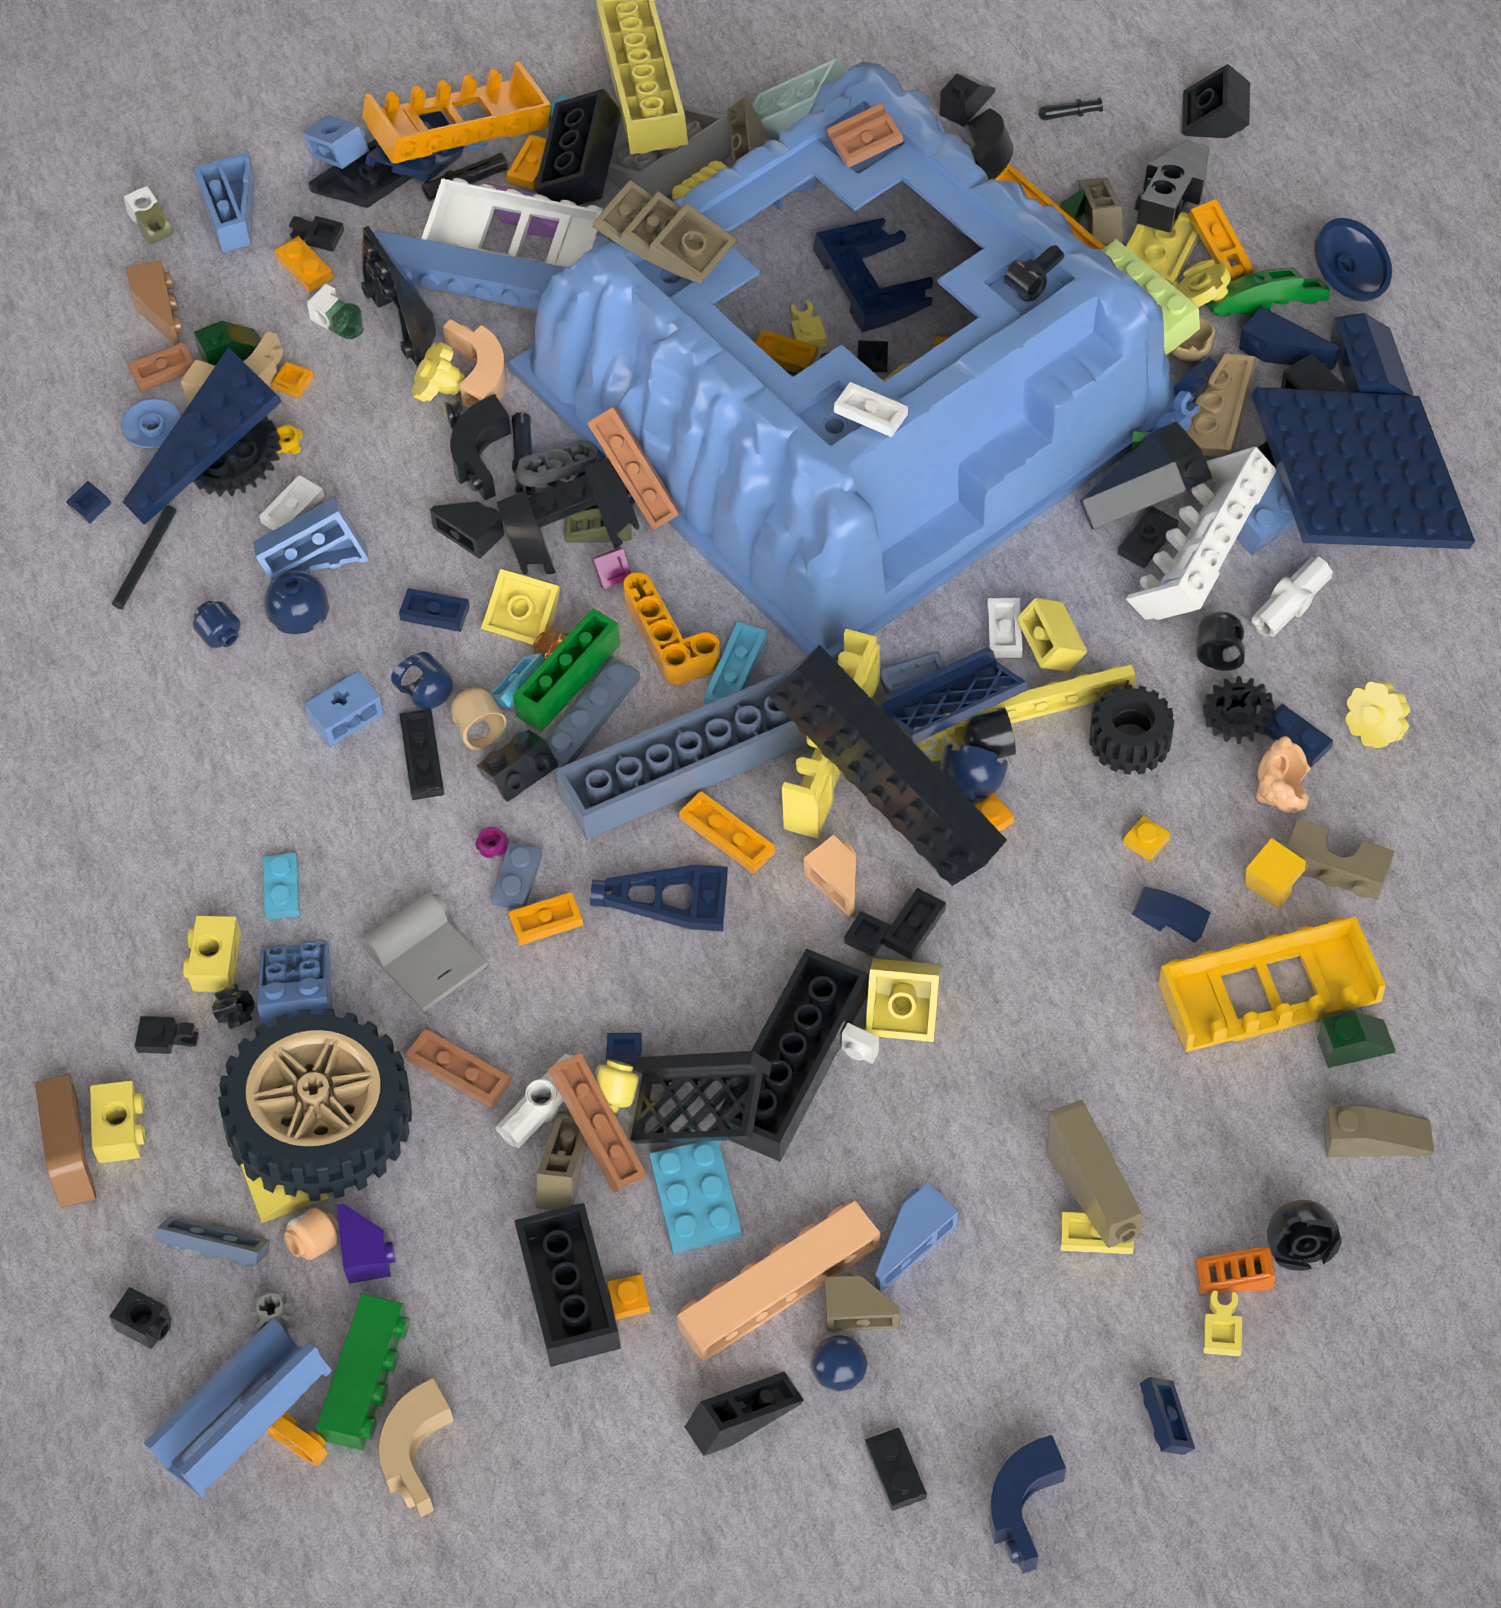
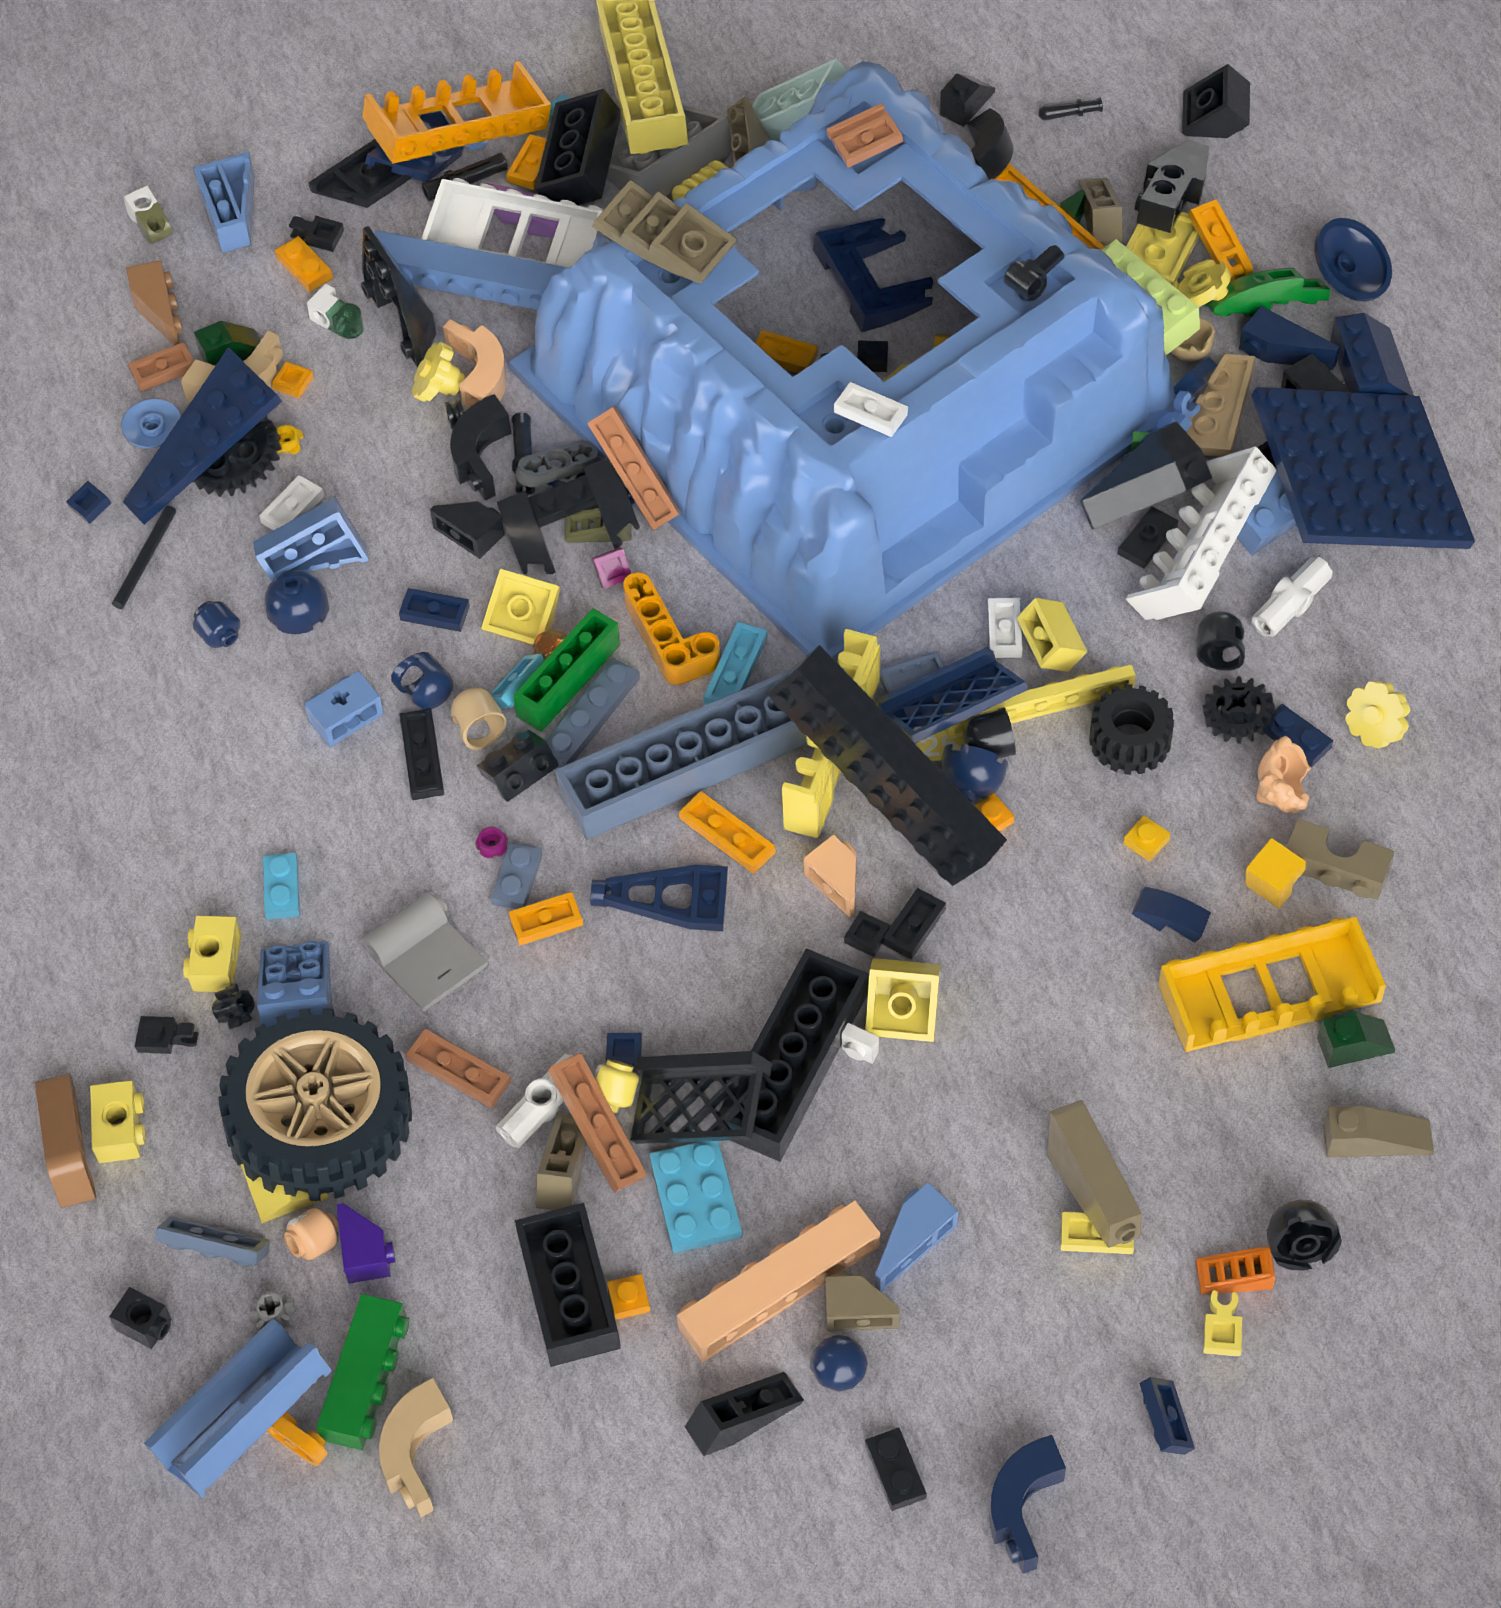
(336, 141): medium blue brick -> none
(806, 327): light yellow plate -> none

